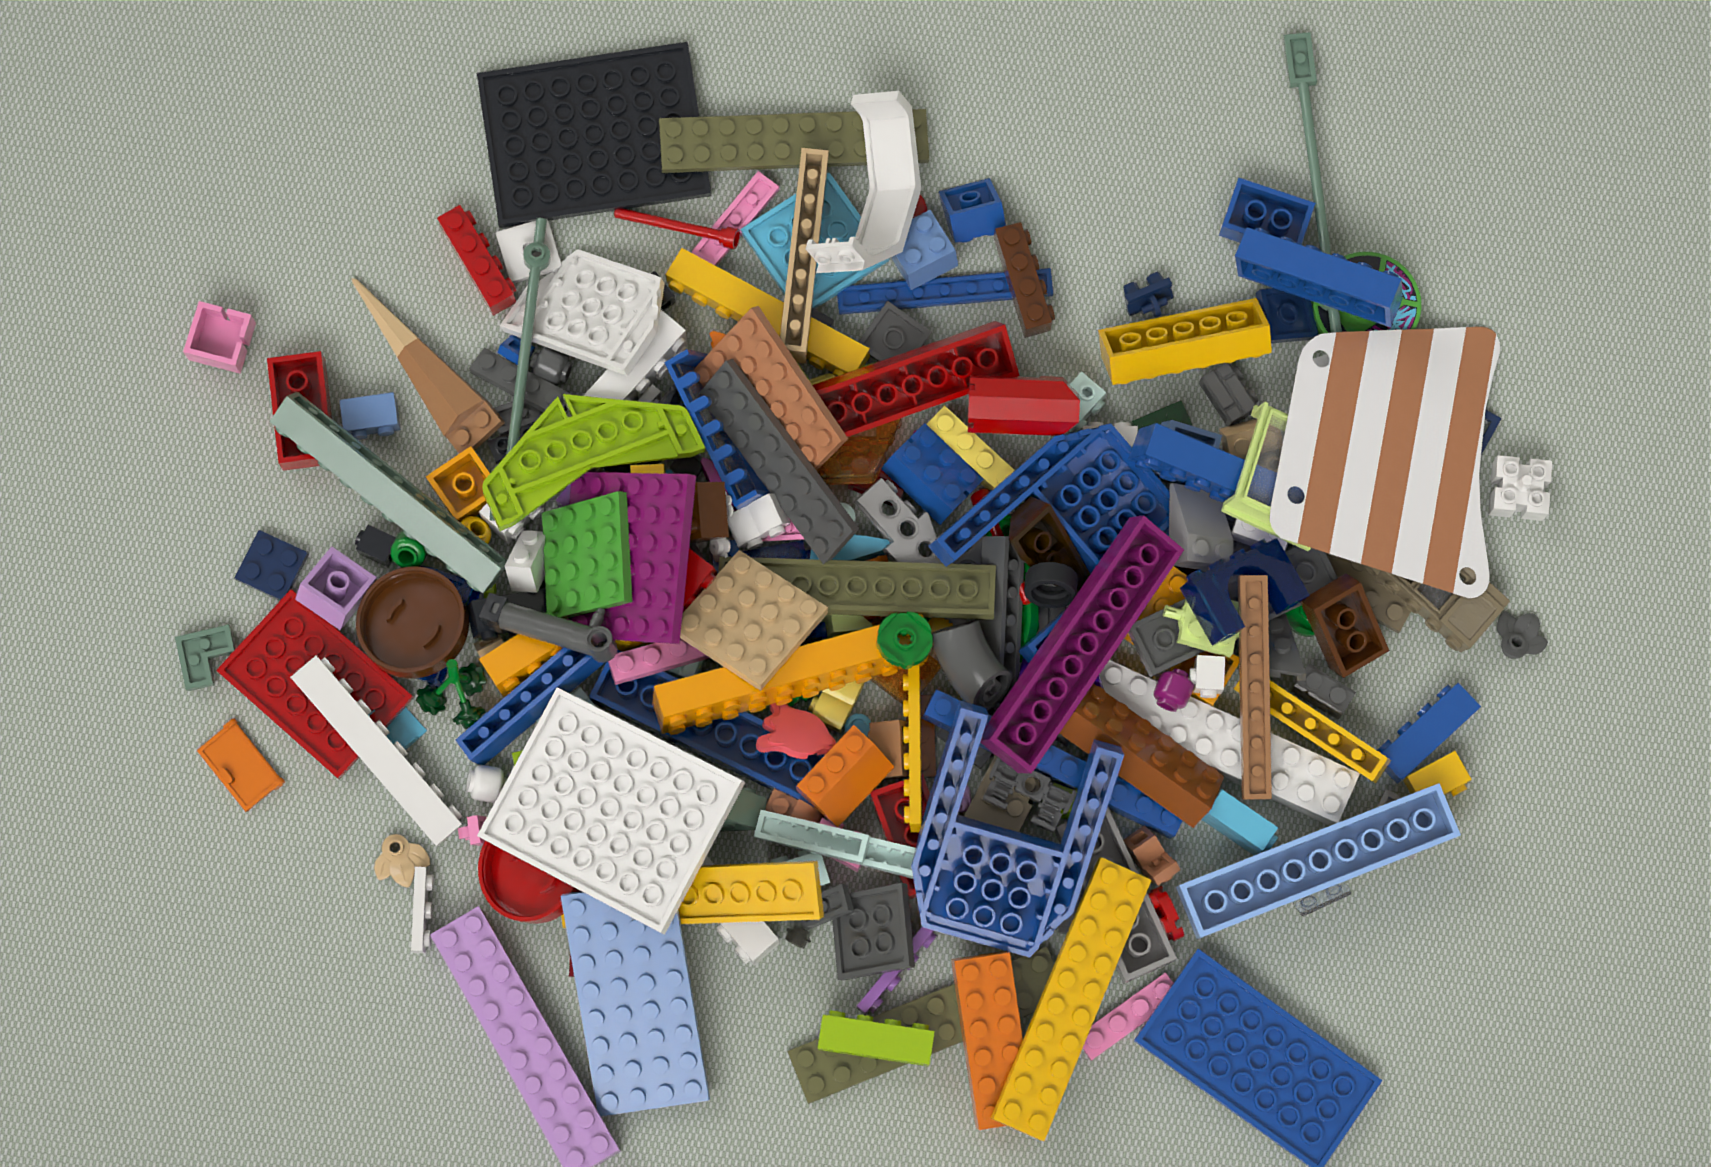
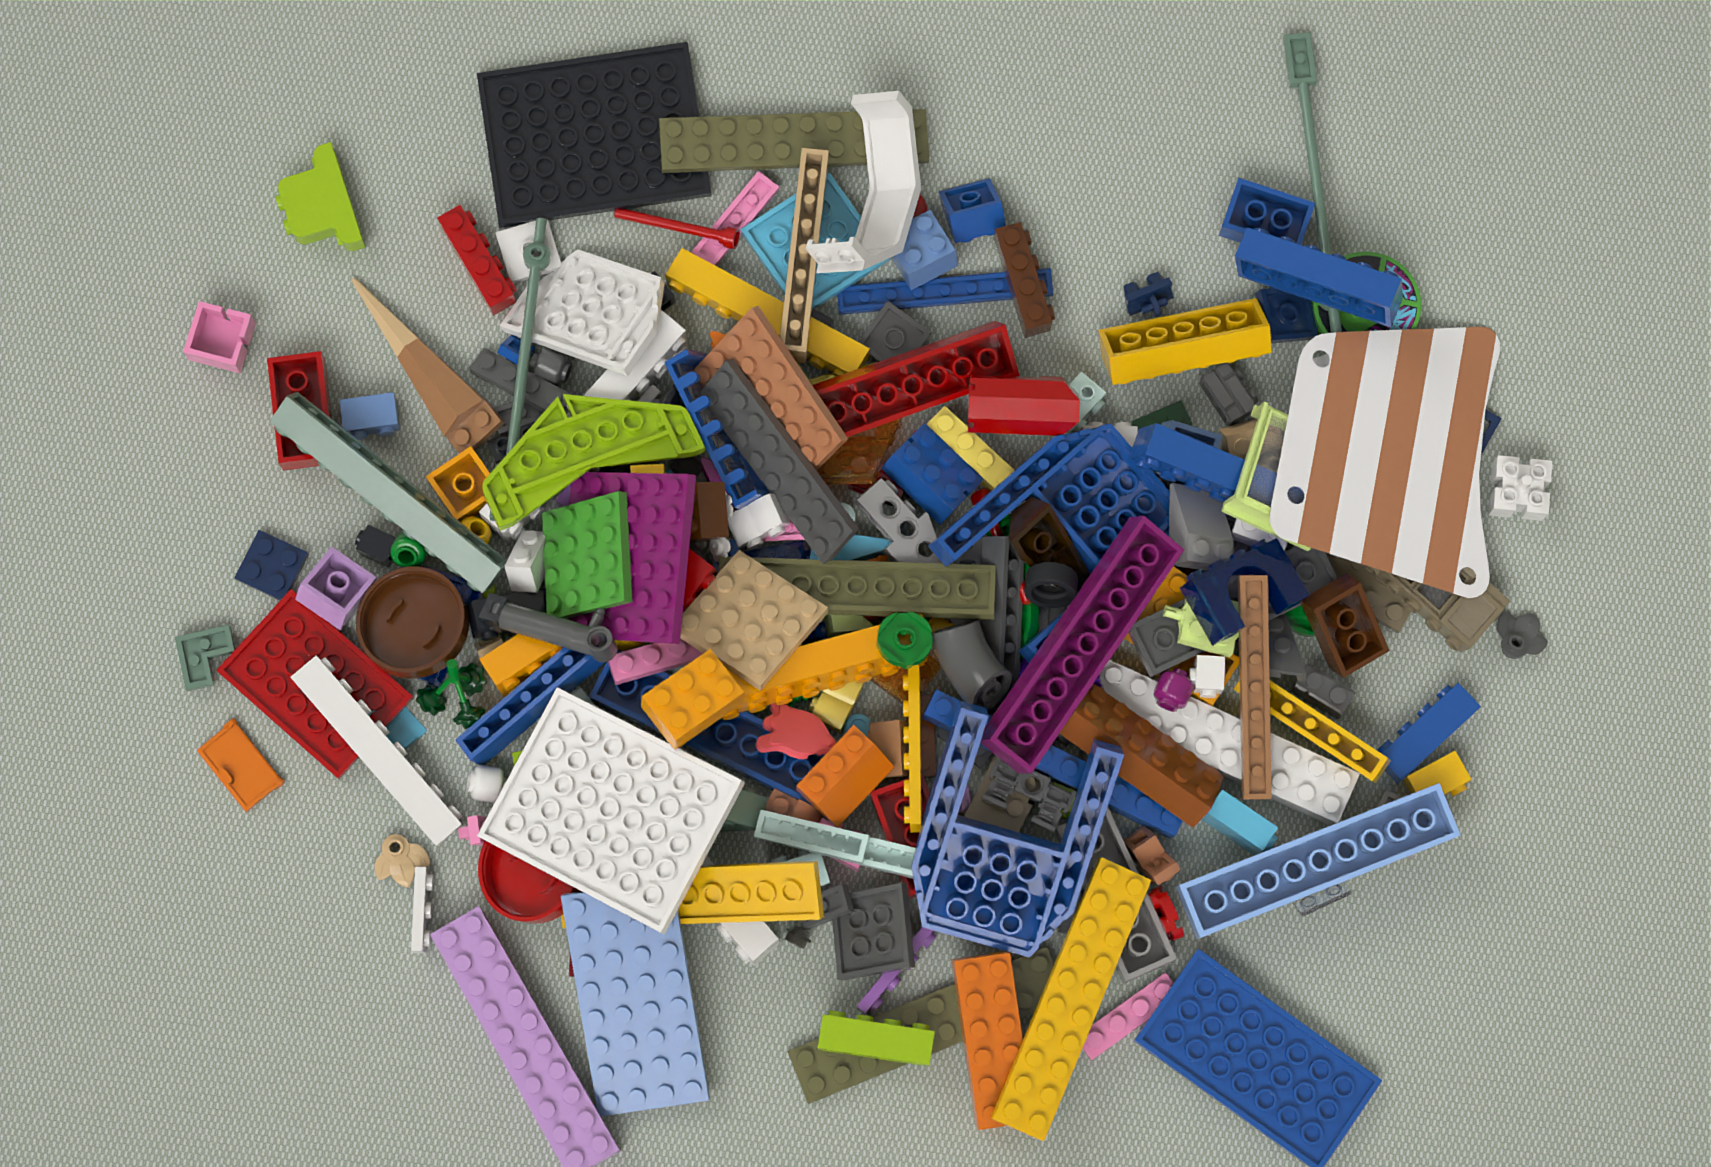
(319, 203): none -> lime brick
(692, 699): none -> light orange brick

